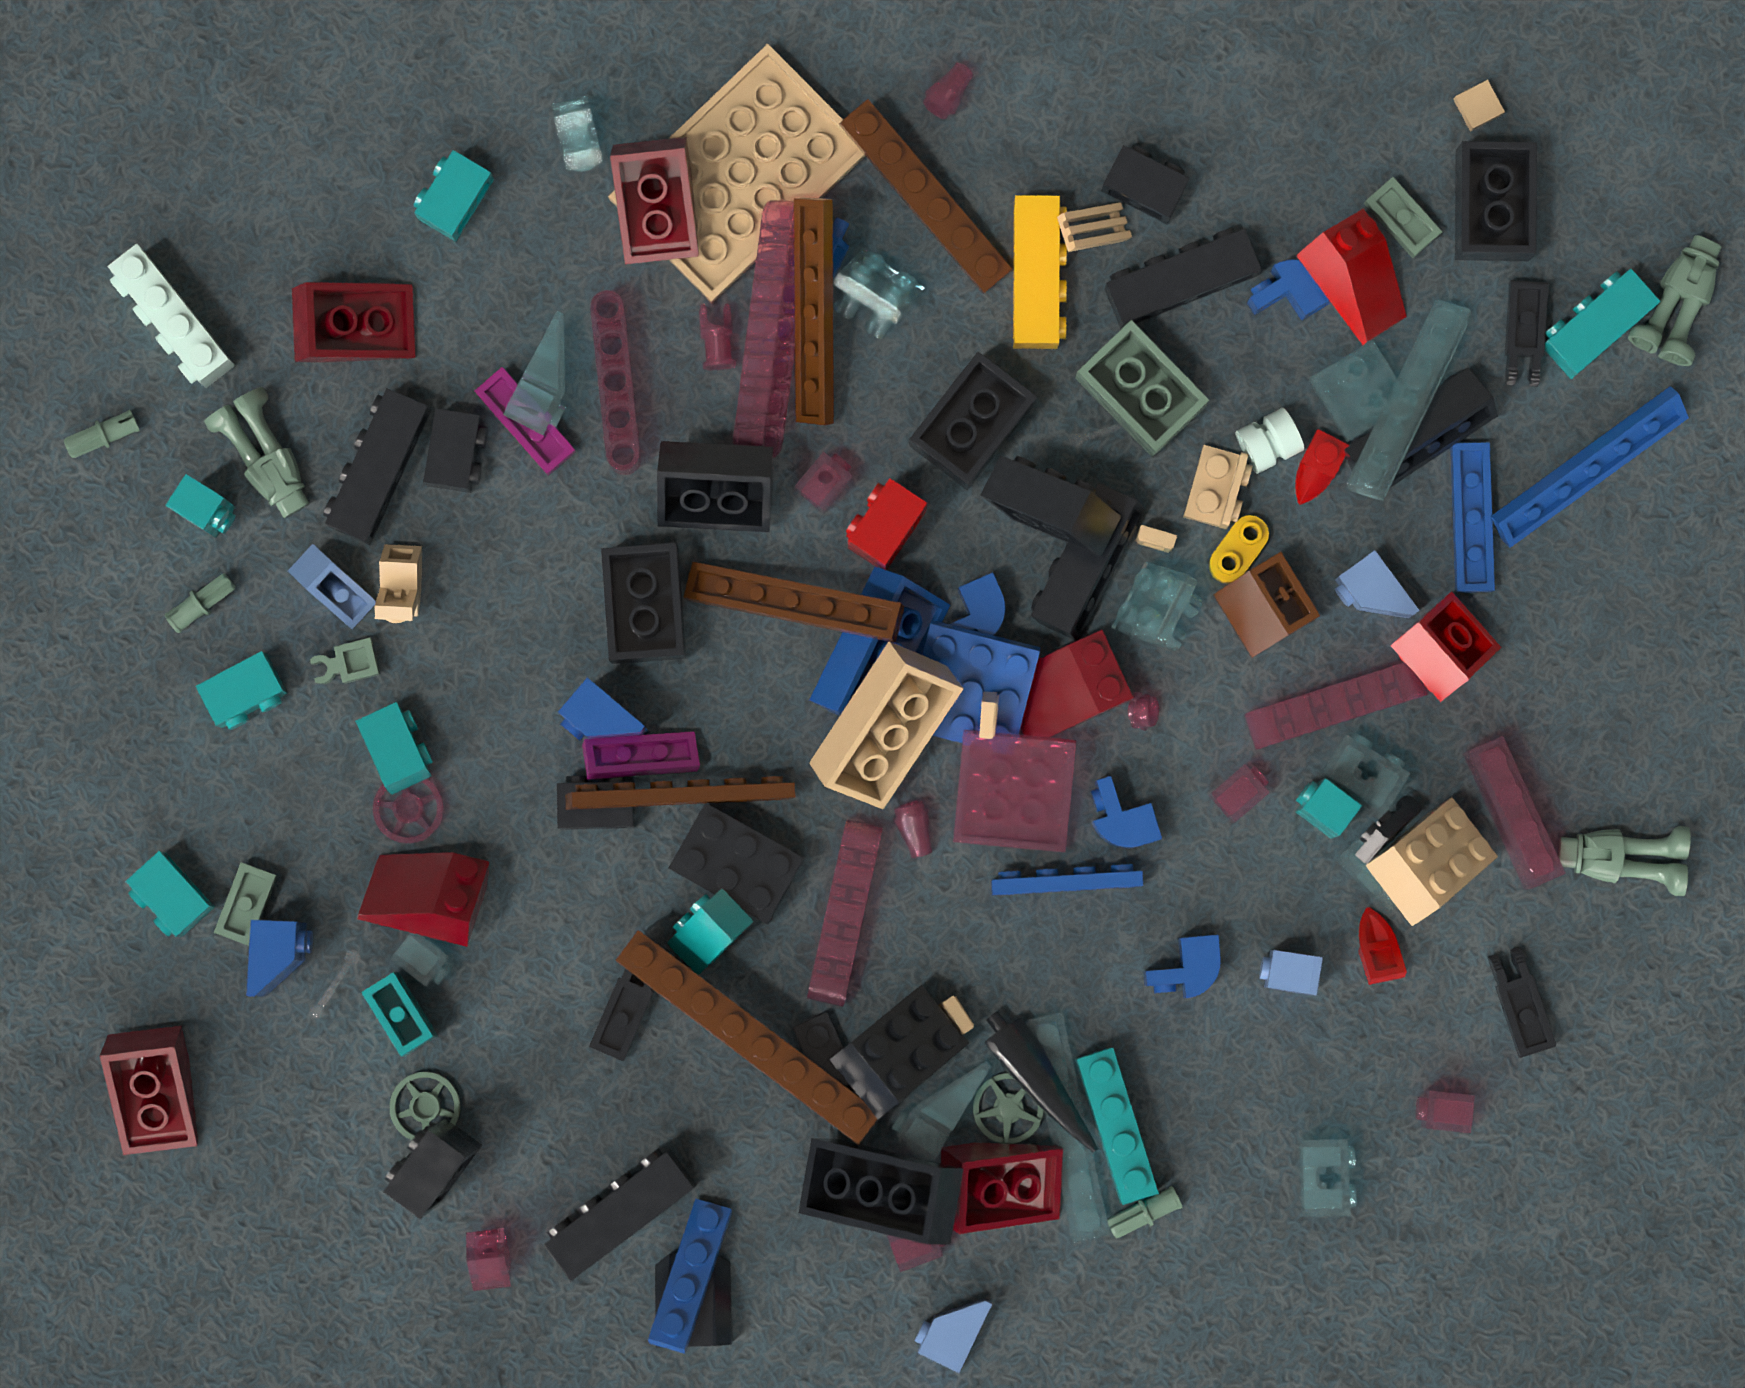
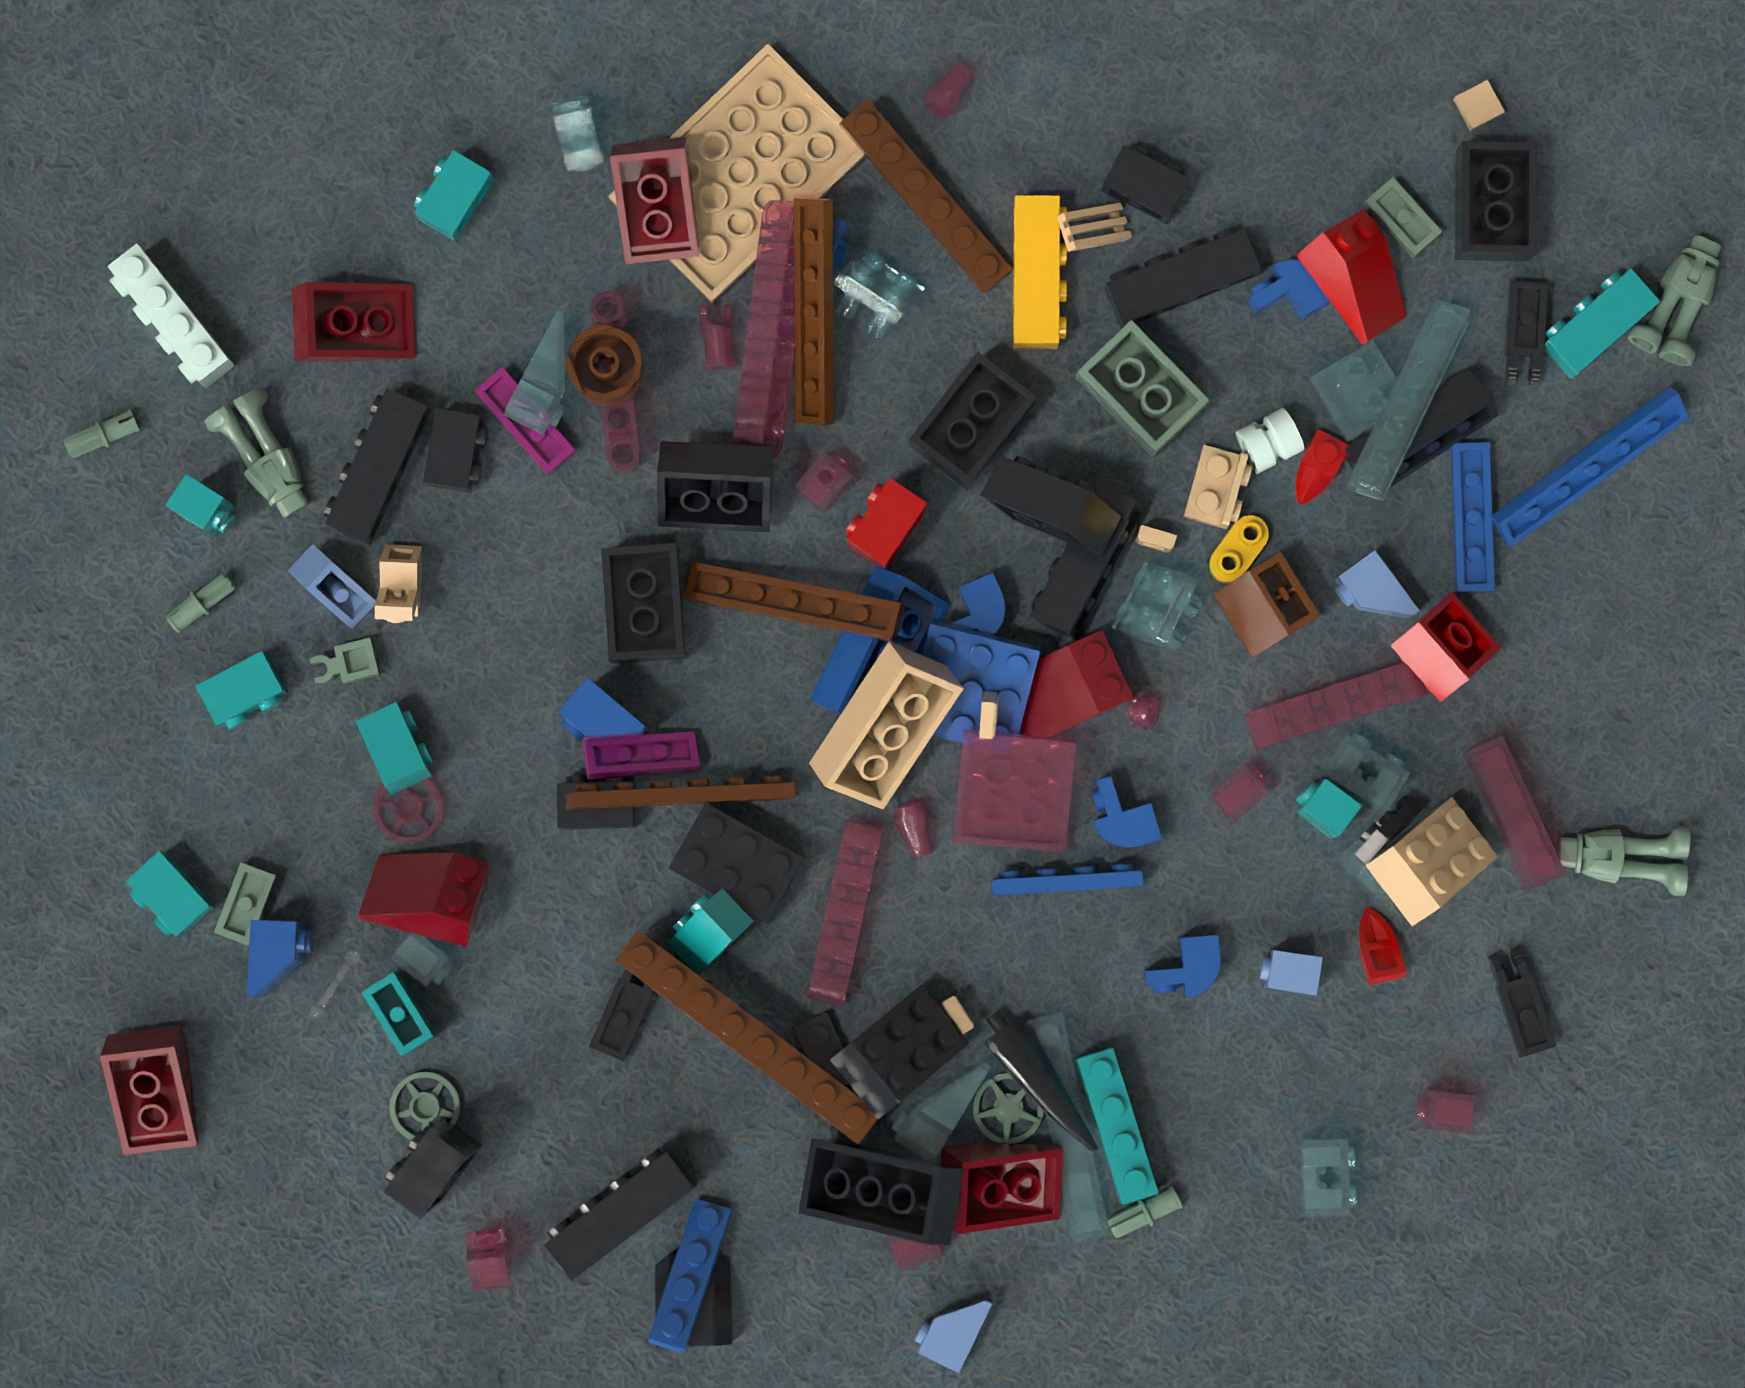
(617, 347): none -> reddish brown brick

